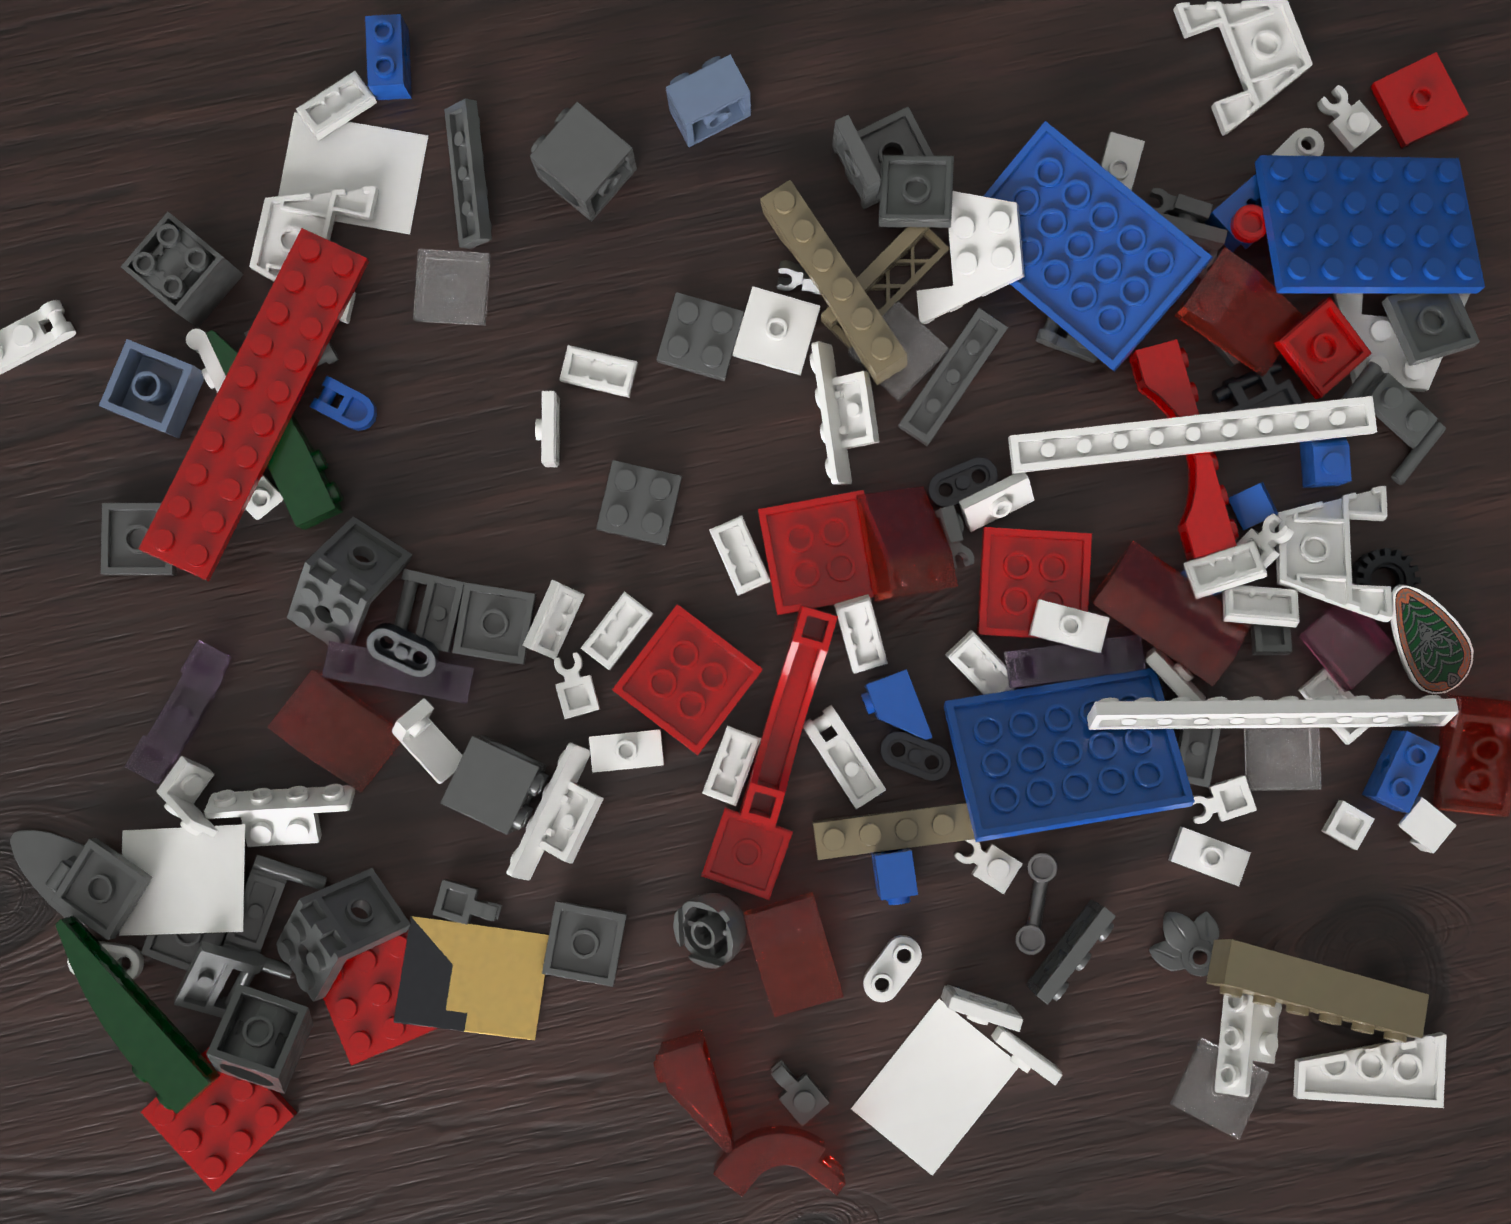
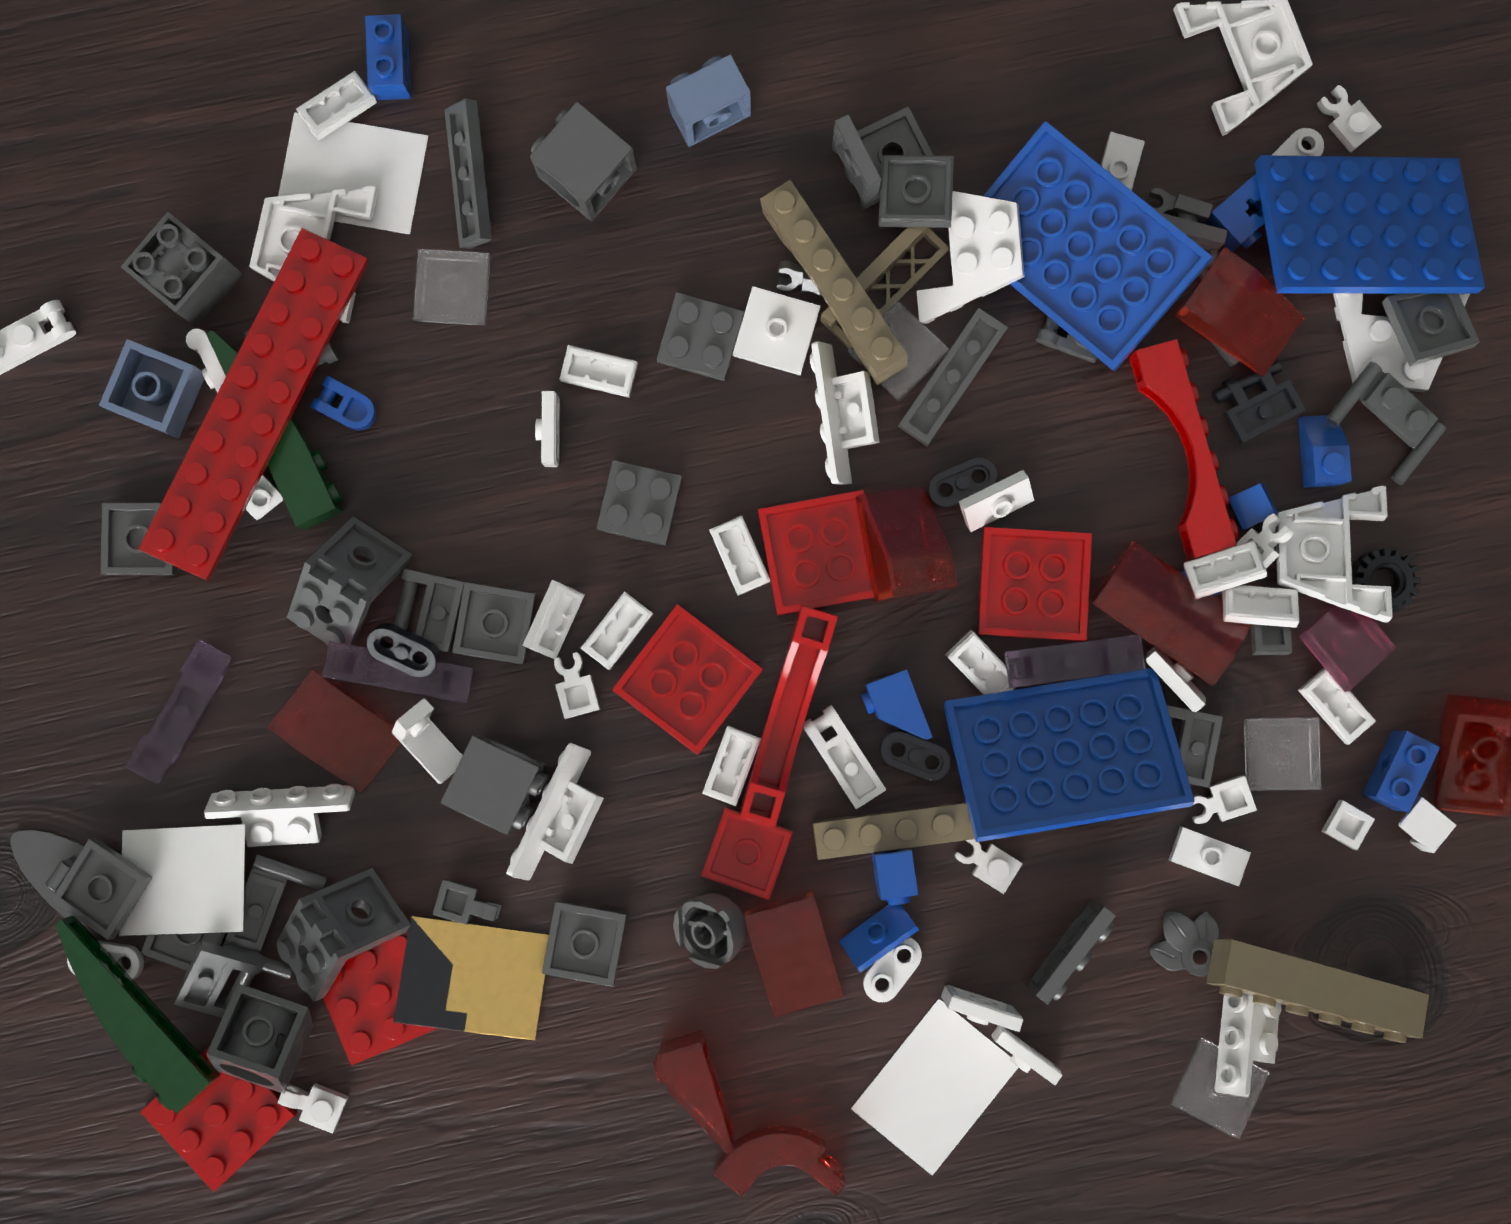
(181, 791): white bracket -> none
(320, 1107): none -> white plate
(626, 750): white plate -> none
(800, 1095): dark grey plate -> none
(860, 633): white plate -> none
(878, 936): none -> blue plate
(953, 529): dark grey plate -> none
(1031, 937): flat silver bar -> none
(1069, 626): white plate -> none
(1192, 434): white plate -> none
(1248, 224): red tile -> none
(1280, 713): white plate -> none
(1322, 348): red tile -> none
(1377, 1073): white wing -> none
(1419, 100): red plate -> none
(1429, 641): shield -> none

